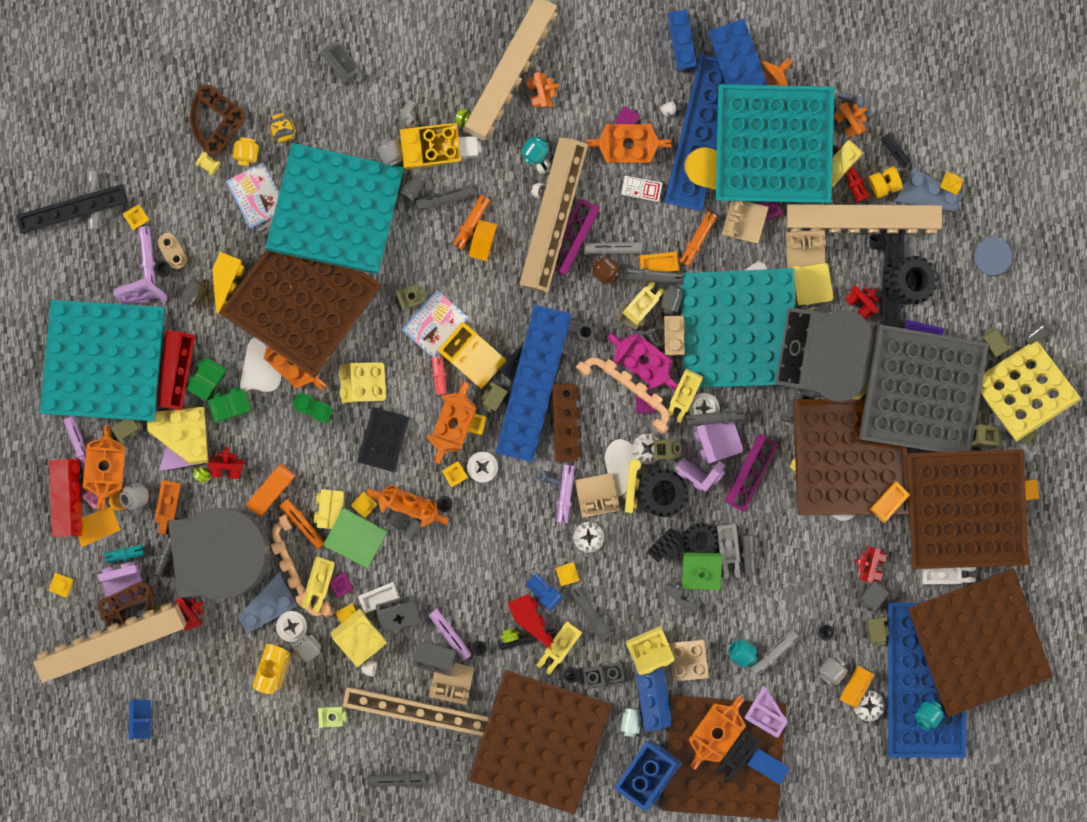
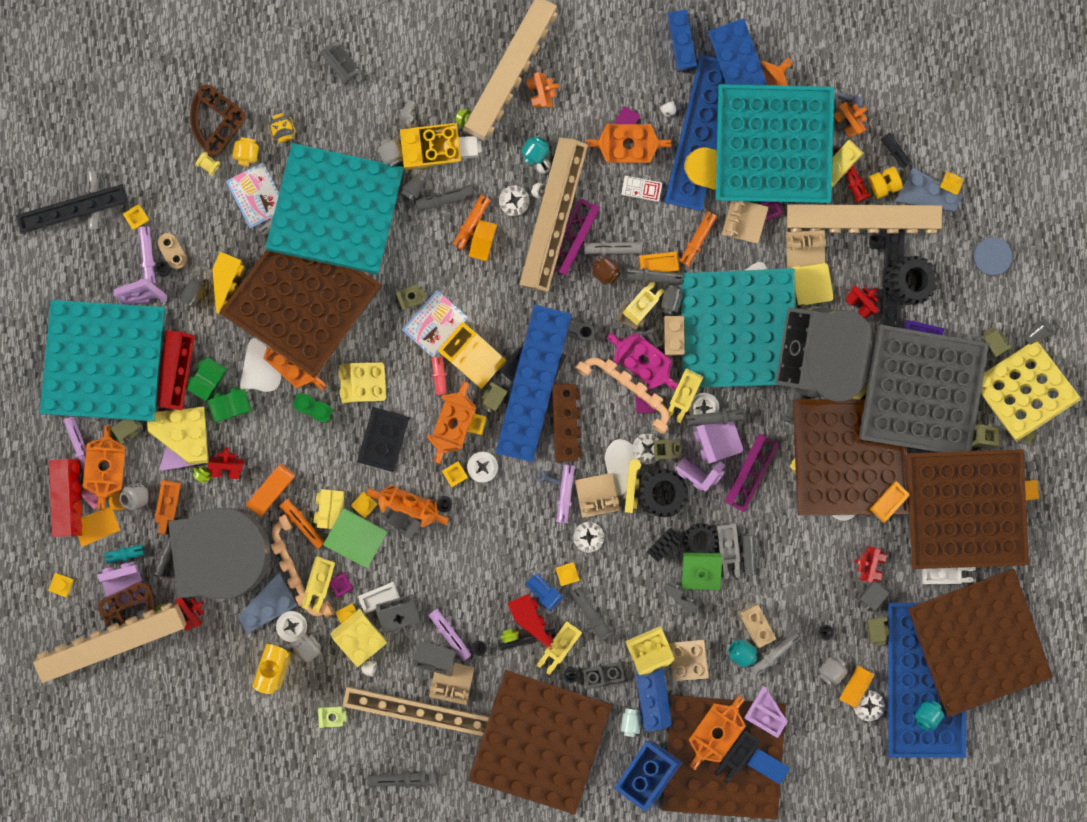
(139, 719): blue panel -> none
(505, 197): none -> white gear
(752, 618): none -> tan window

